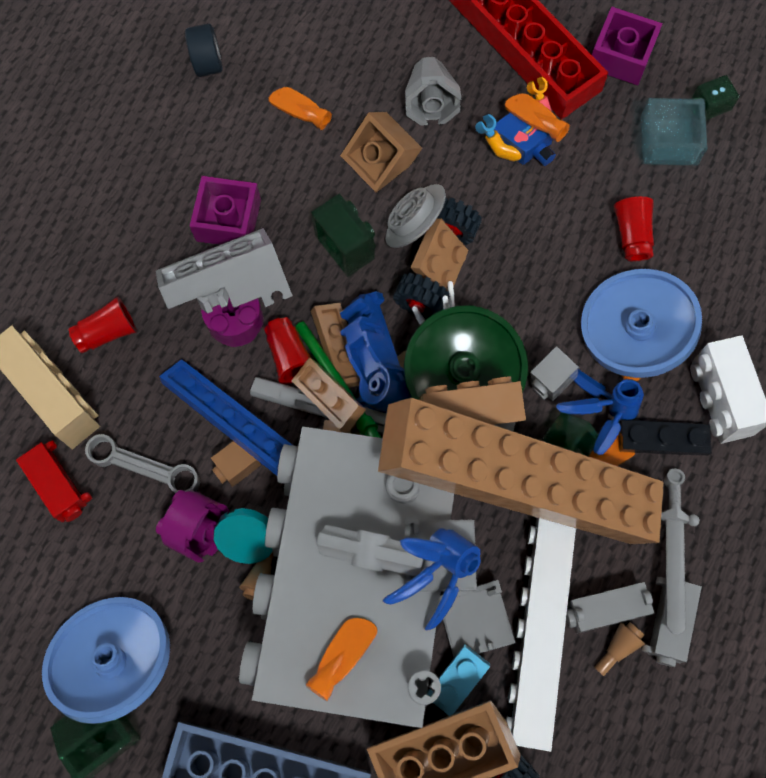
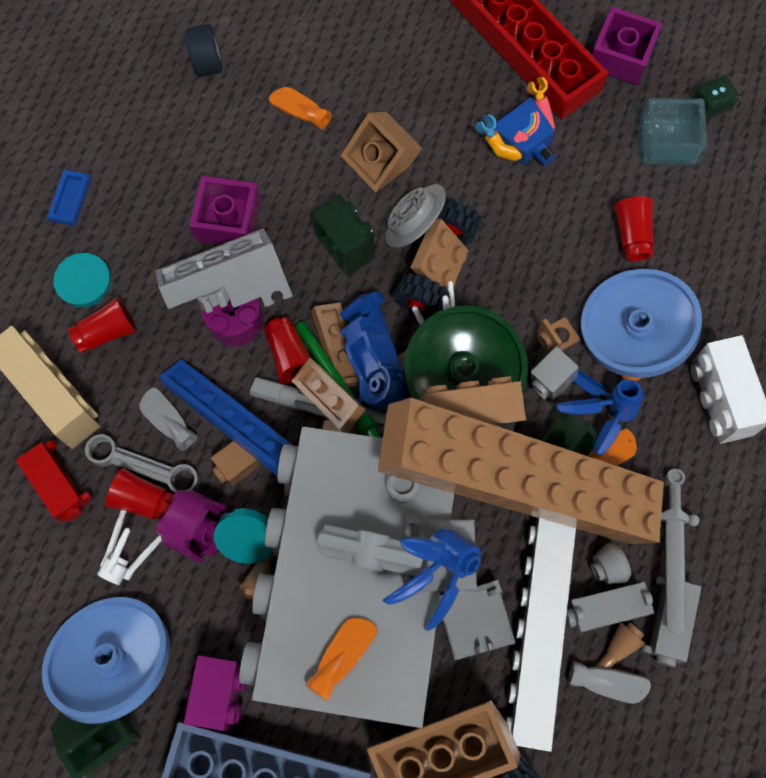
(69, 198): none -> blue tile
(82, 280): none -> teal tile
(113, 566): none -> white plant
(138, 496): none -> red plant
(166, 418): none -> light grey piece
(215, 694): none -> magenta brick
(431, 93): light grey cone -> none
(435, 686): light grey bush -> none
(459, 679): medium azure plate -> none
(537, 116): orange piece -> none
(549, 339): none -> medium nougat bracket
(610, 682): none -> light grey piece
(611, 565): none -> light grey cone
(664, 438): black plate -> none

